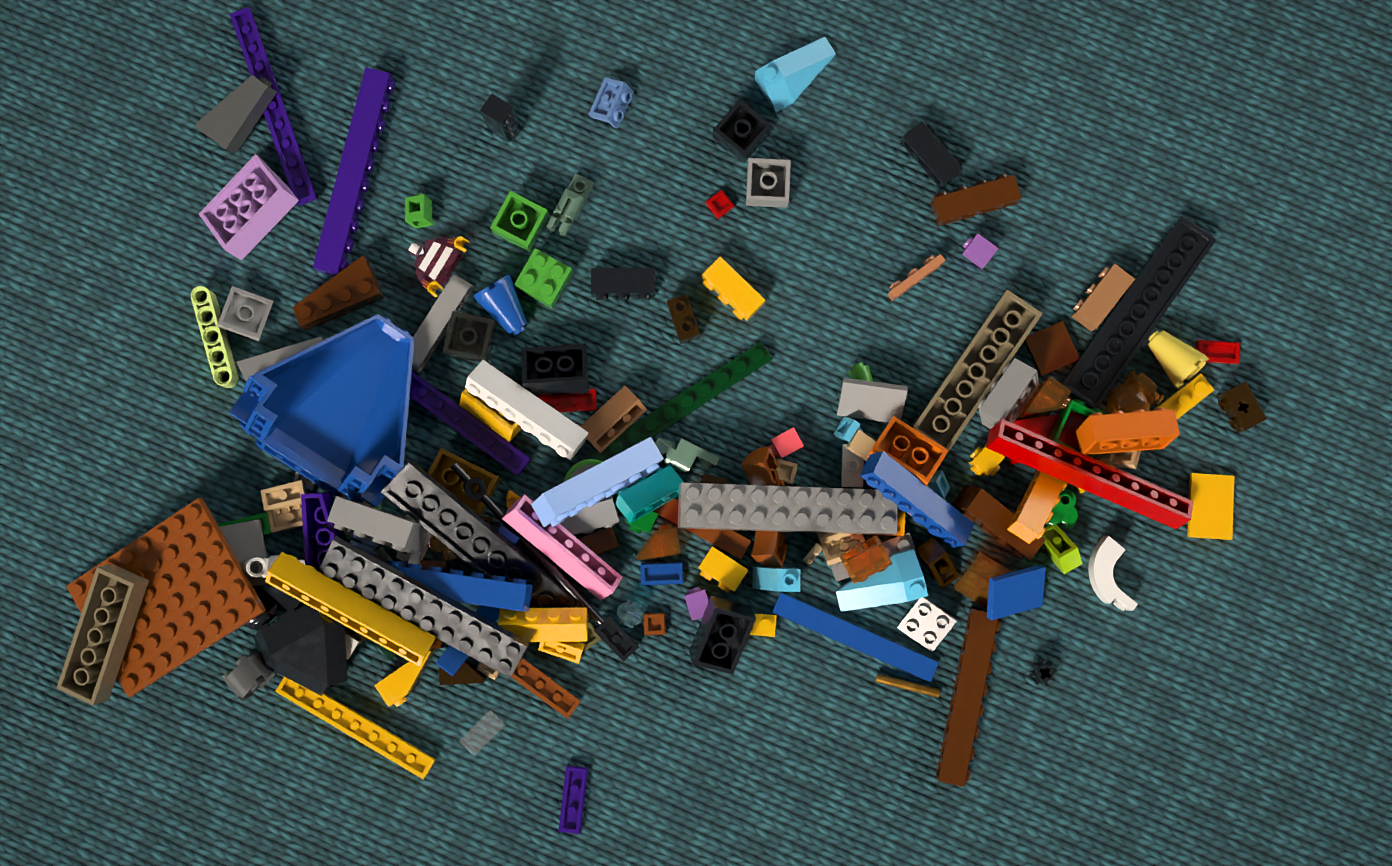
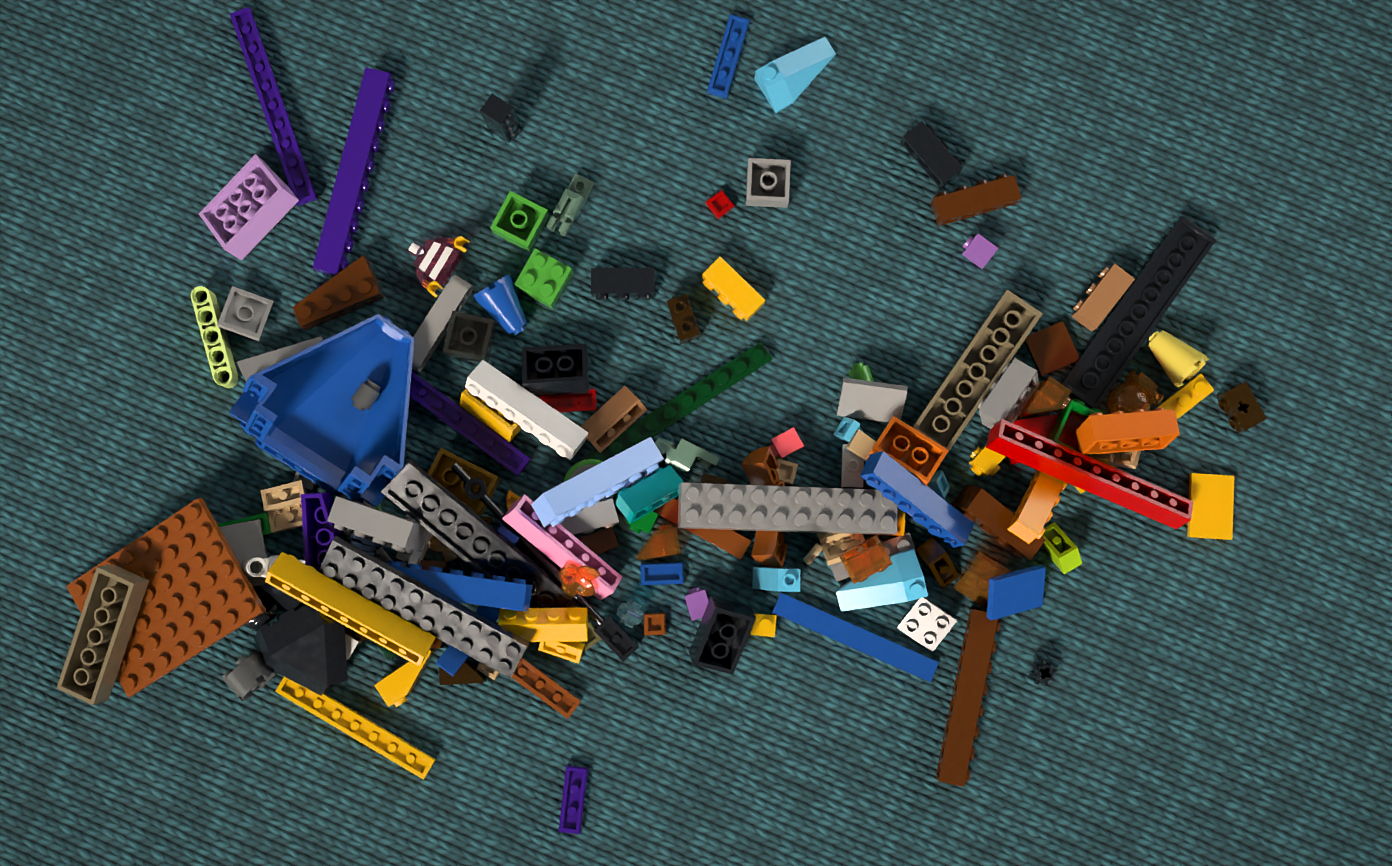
(237, 113): dark grey slope -> none
(366, 395): none -> dark grey brick
(418, 211): bright green brick -> none
(482, 732): clear tile -> none
(579, 579): none -> clear orange plate
(611, 102): medium blue bracket -> none
(722, 569): yellow brick -> none
(728, 56): none -> blue tile
(742, 131): black brick -> none
(907, 685): pearl gold bar -> none
(915, 276): nougat plate -> none
(1064, 512): green plate -> none
(1101, 574): white arch -> none
(1219, 351): red tile -> none

